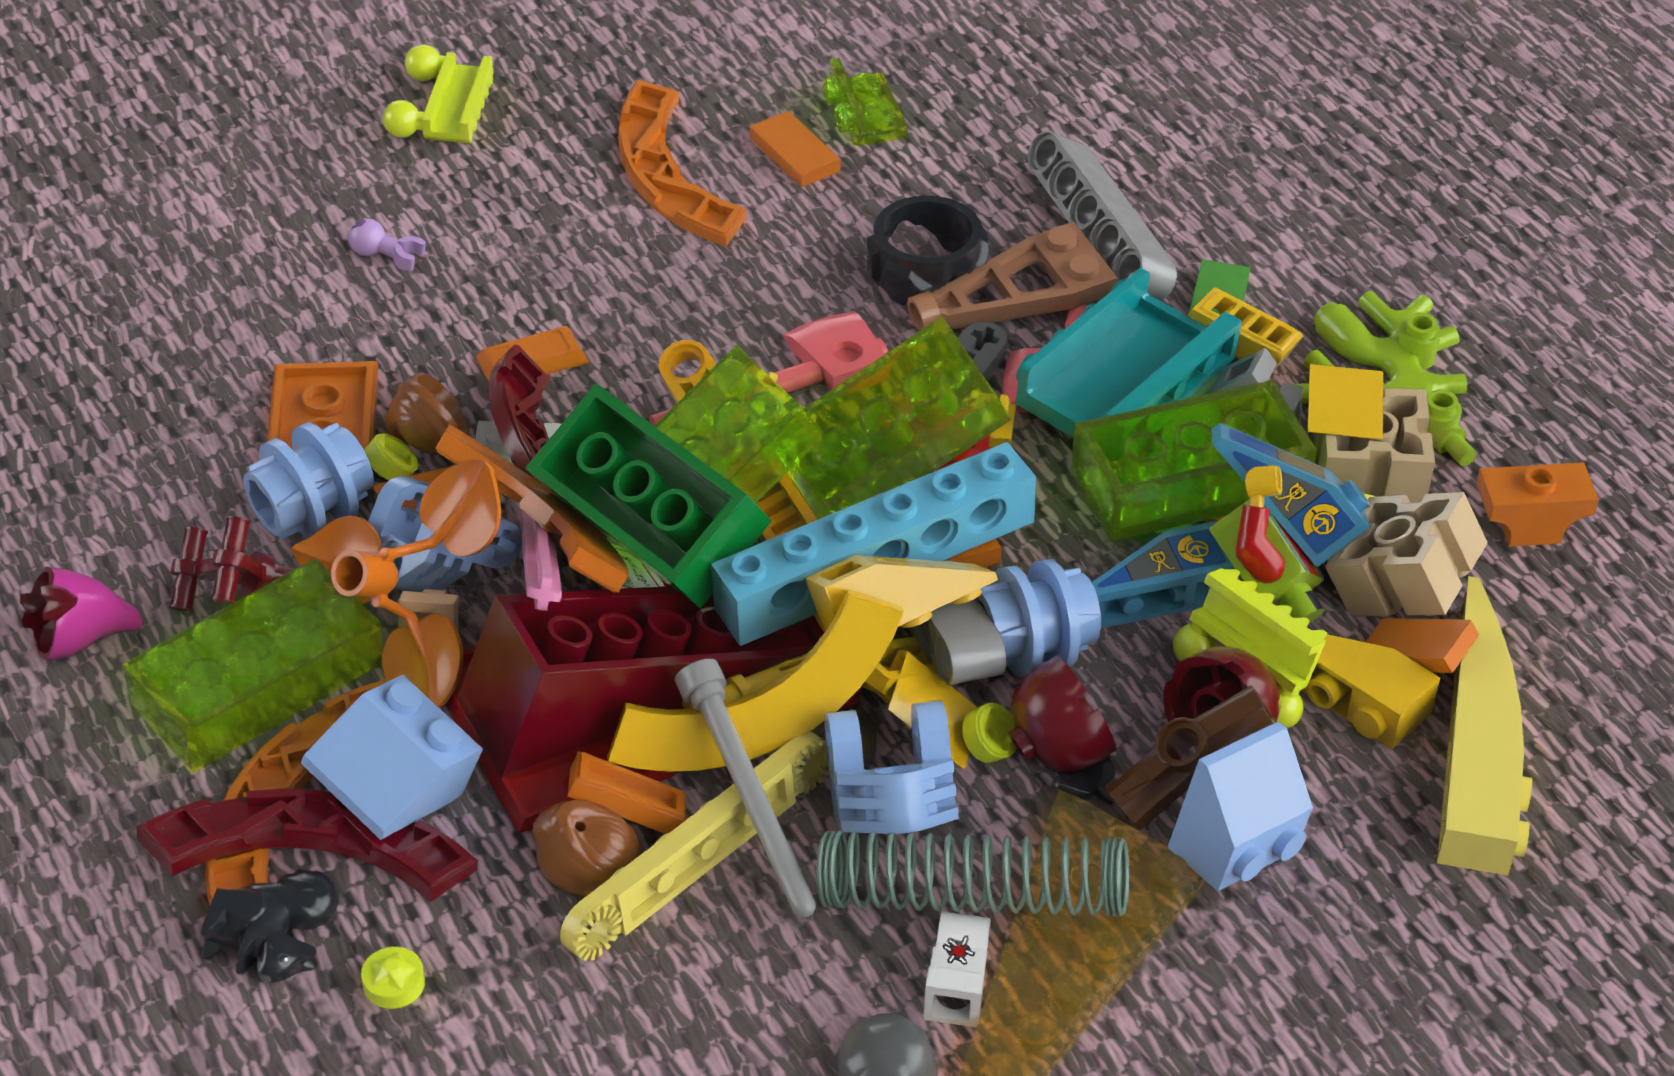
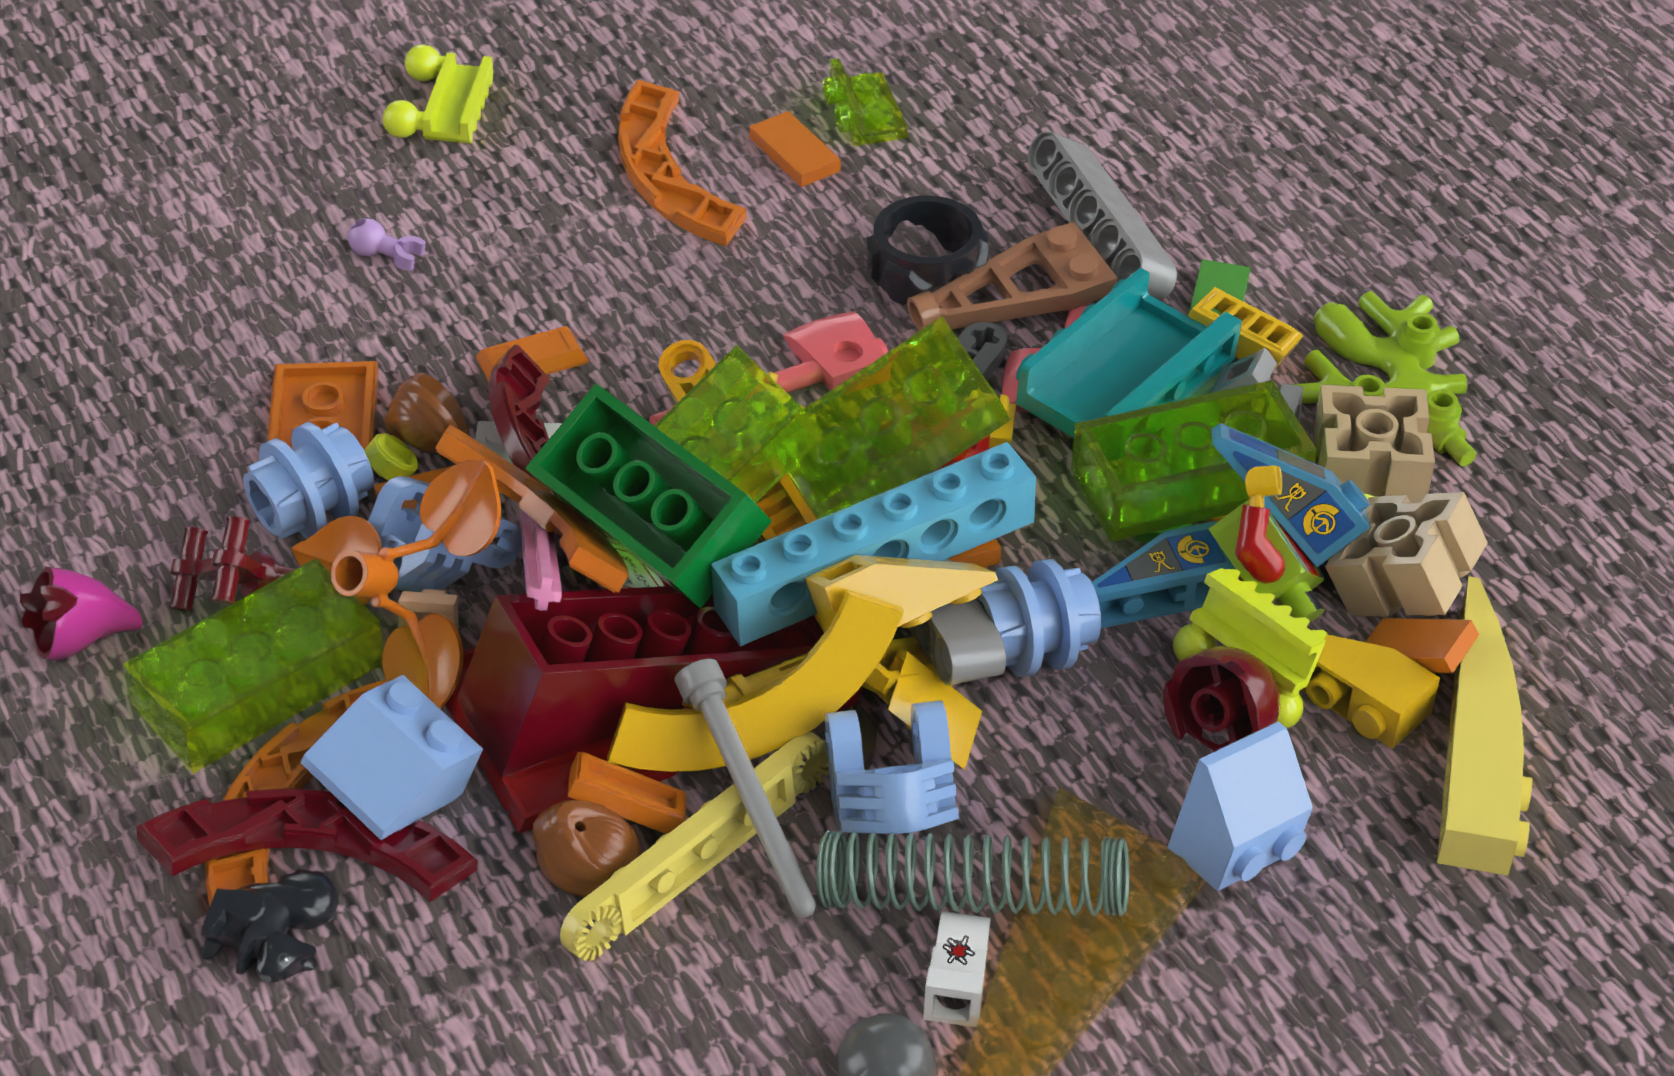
(393, 977): neon yellow tile -> none
(987, 734): neon yellow tile -> none
(1057, 720): dark red cylinder -> none
(1088, 782): black piece -> none
(1161, 773): reddish brown piece -> none
(1345, 401): yellow sticker -> none
(1537, 500): orange brick -> none

